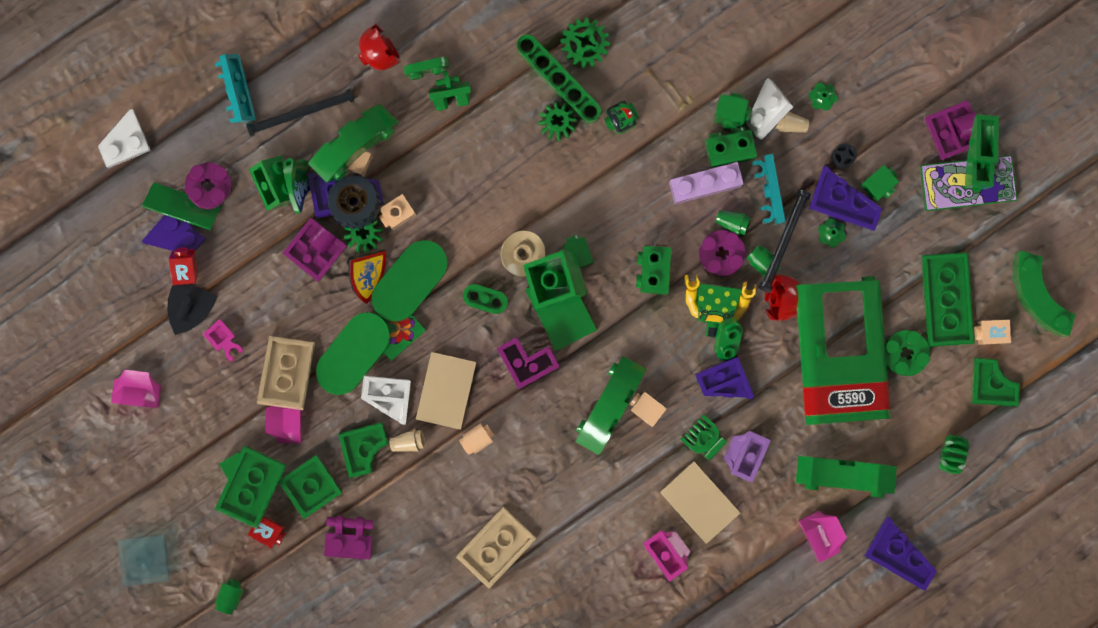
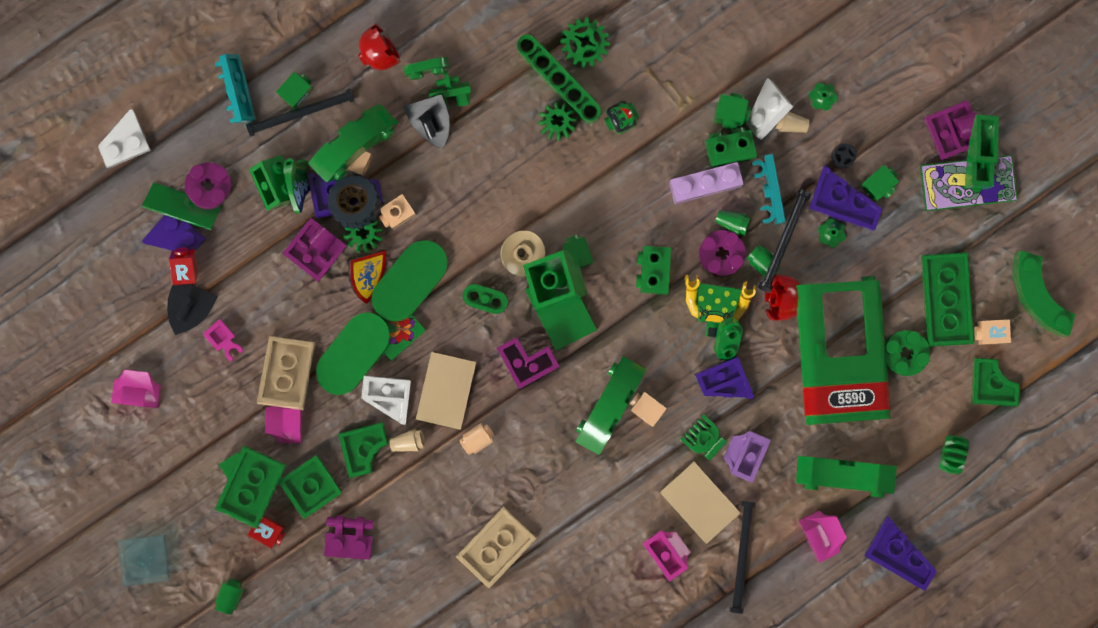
(295, 89): none -> green brick
(430, 119): none -> shield
(742, 557): none -> black bar

